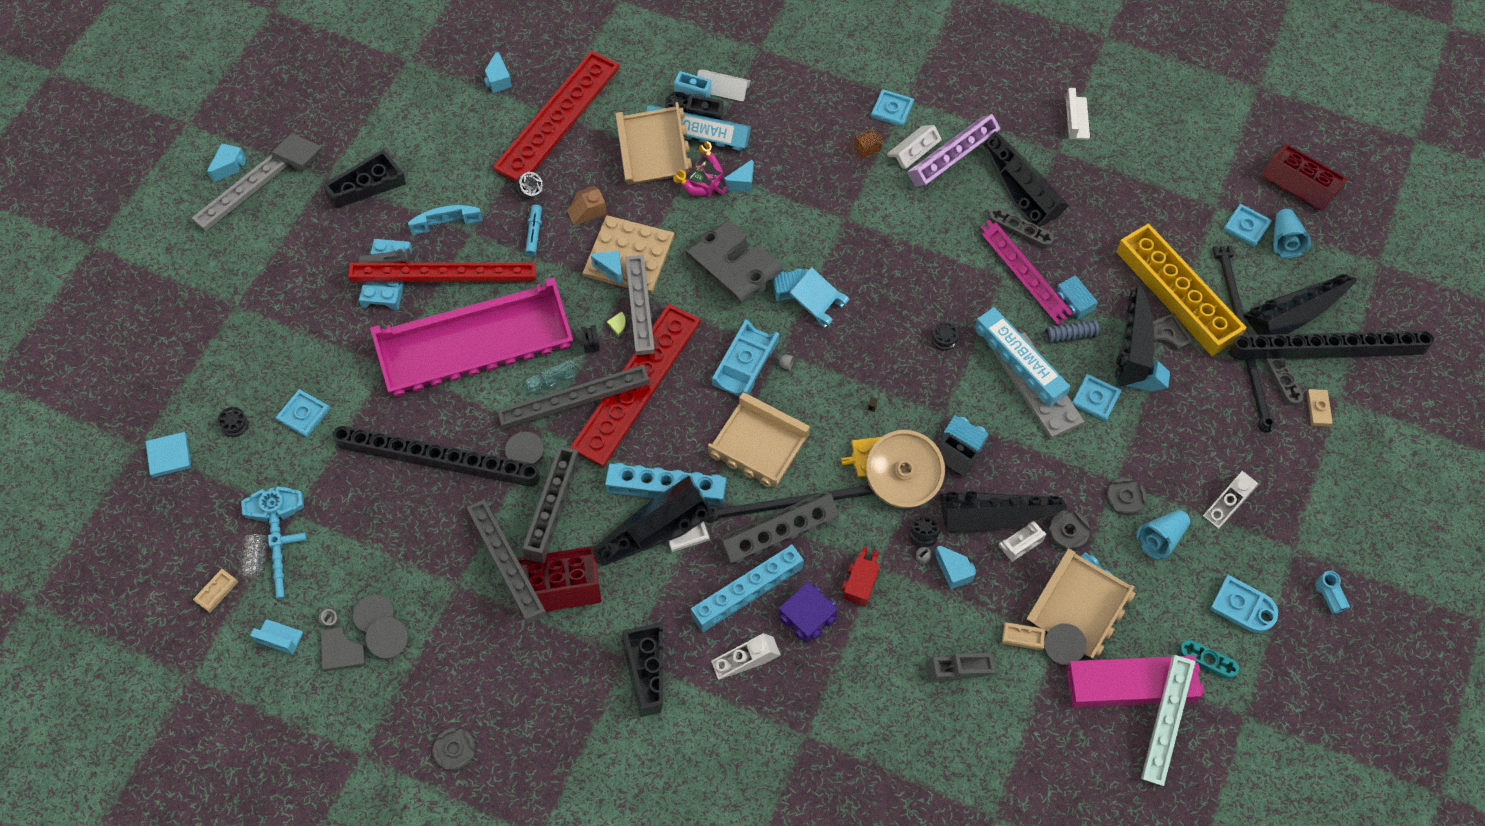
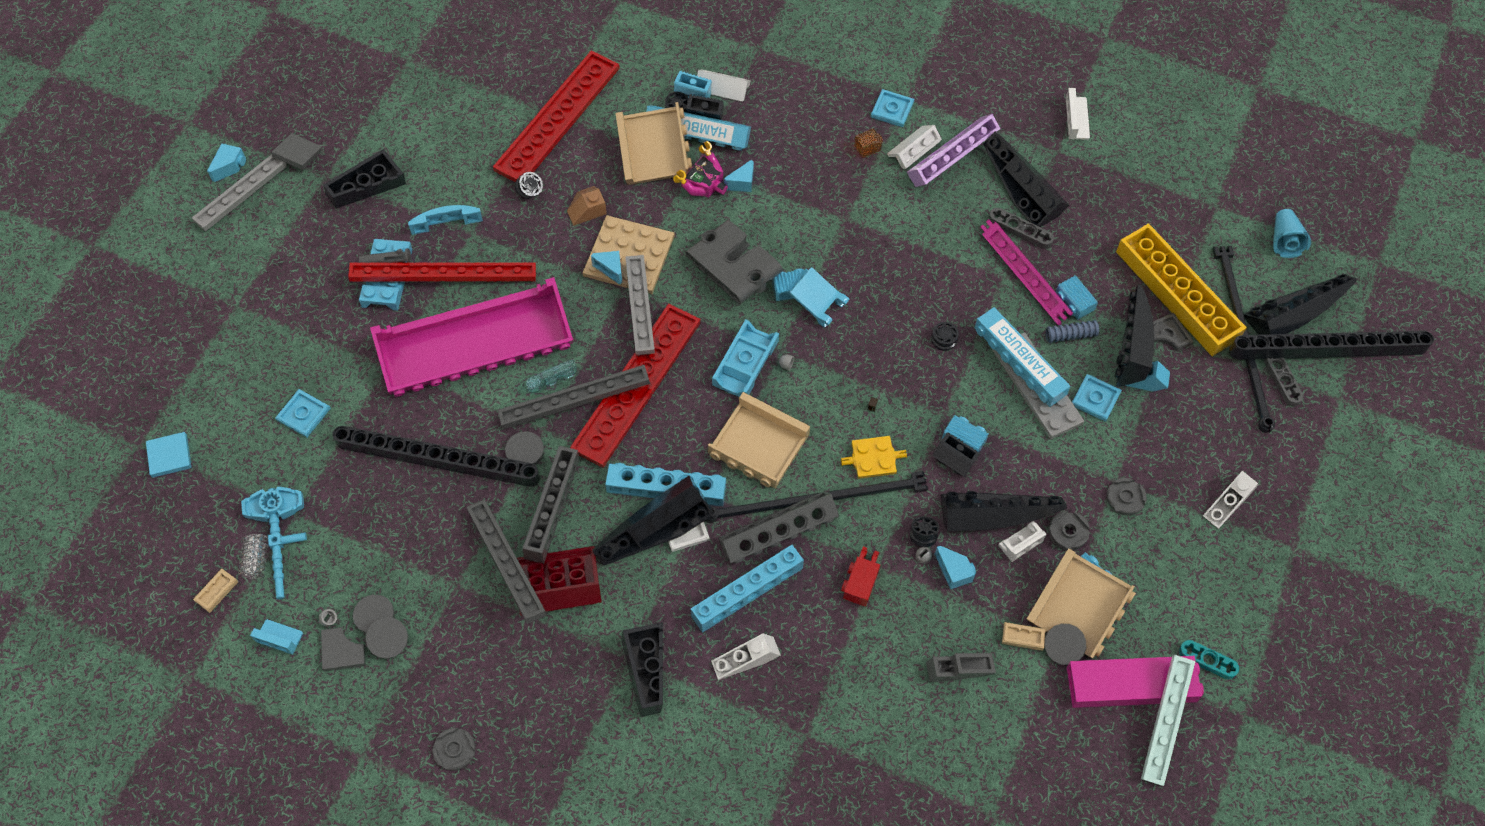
(233, 423): black wheel -> none
(497, 75): medium azure slope -> none
(535, 216): medium azure pin -> none
(590, 338): black wheel -> none
(617, 324): yellowish green tile -> none
(808, 612): dark purple brick -> none
(905, 469): tan dish -> none
(1163, 534): medium azure cone -> none
(1244, 605): medium azure plate -> none
(1247, 225): medium azure tile -> none
(1304, 177): dark red slope -> none
(1319, 407): tan plate -> none
(1333, 594): medium azure piece -> none

